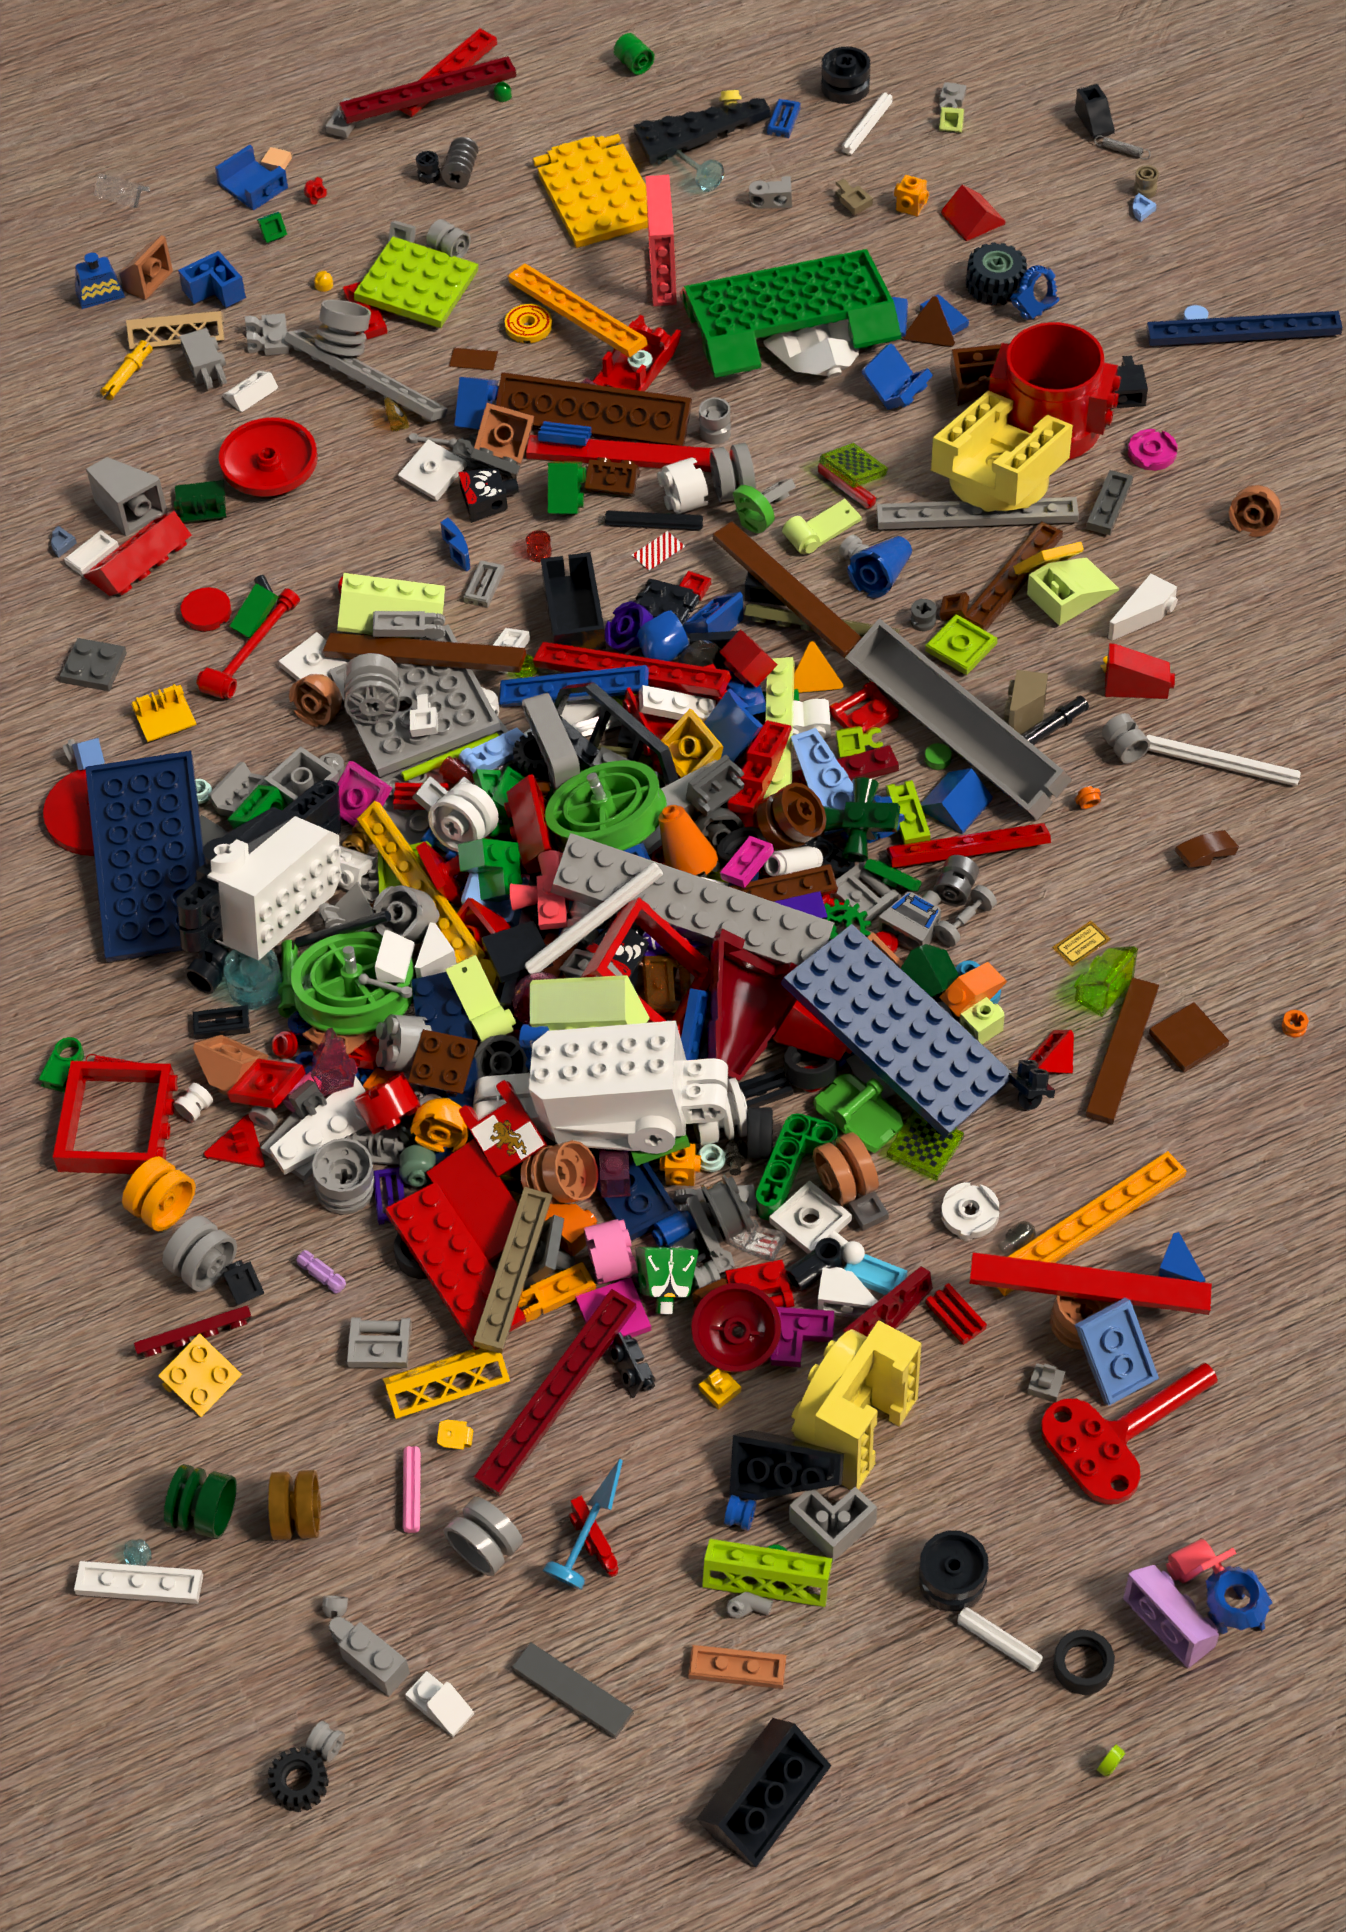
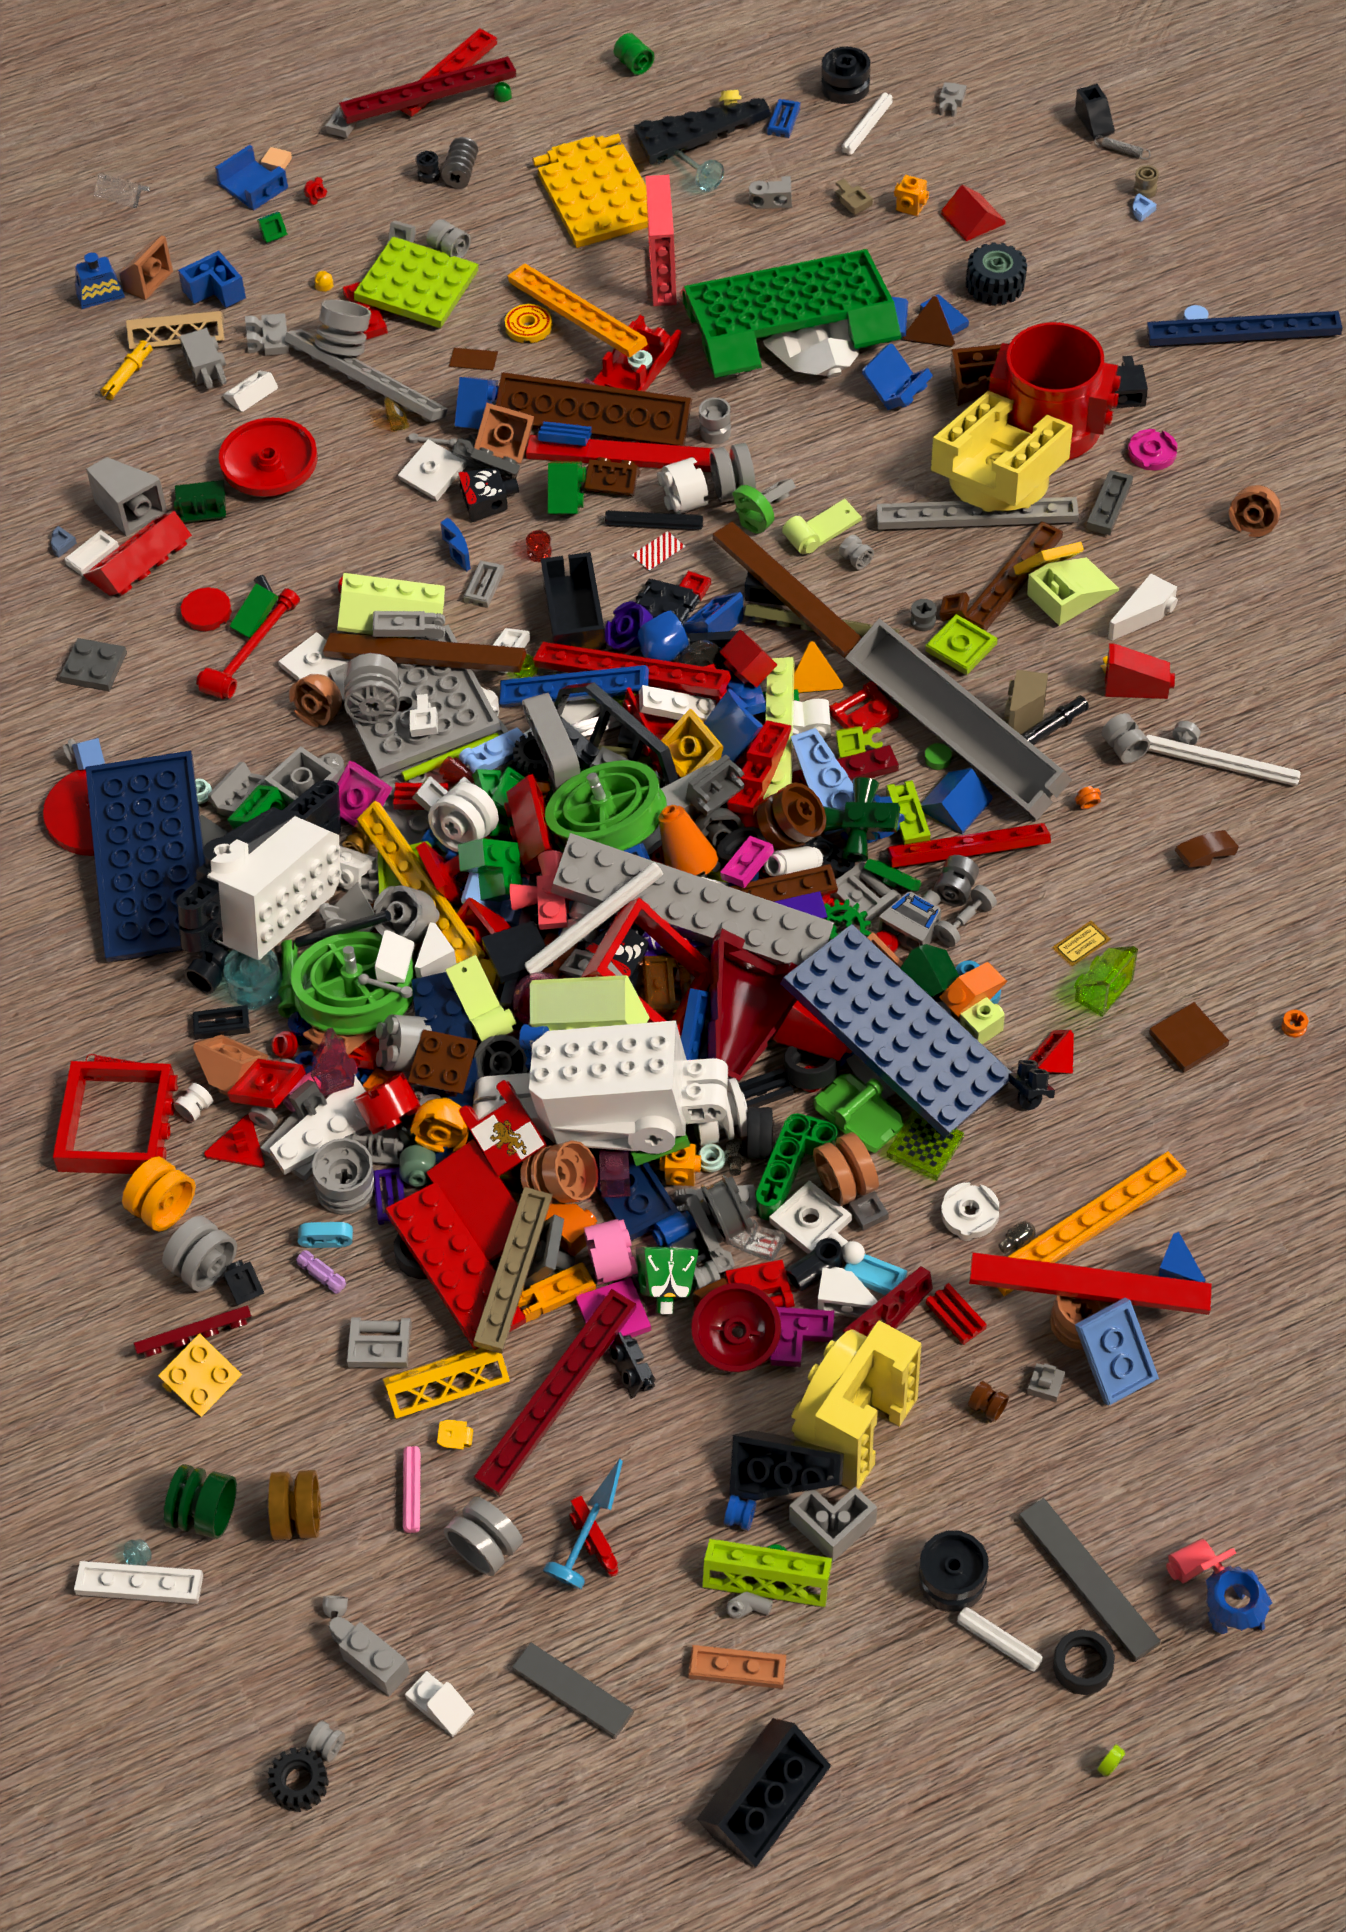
(57, 1068): green piece -> none
(163, 713): yellow hinge -> none
(325, 1234): none -> medium azure beam
(719, 1388): yellow tile -> none
(853, 465): clear neon green tile -> none
(858, 493): red axle -> none
(879, 566): blue cone -> none
(951, 119): yellowish green slope -> none
(988, 1401): none -> reddish brown wheel
(1025, 298): blue piece -> none
(1089, 1579): none -> dark grey tile
(1097, 1449): red piece -> none
(1122, 1051): reddish brown tile -> none
(1170, 1614): lavender slope -> none
(1186, 732): none -> light grey tile

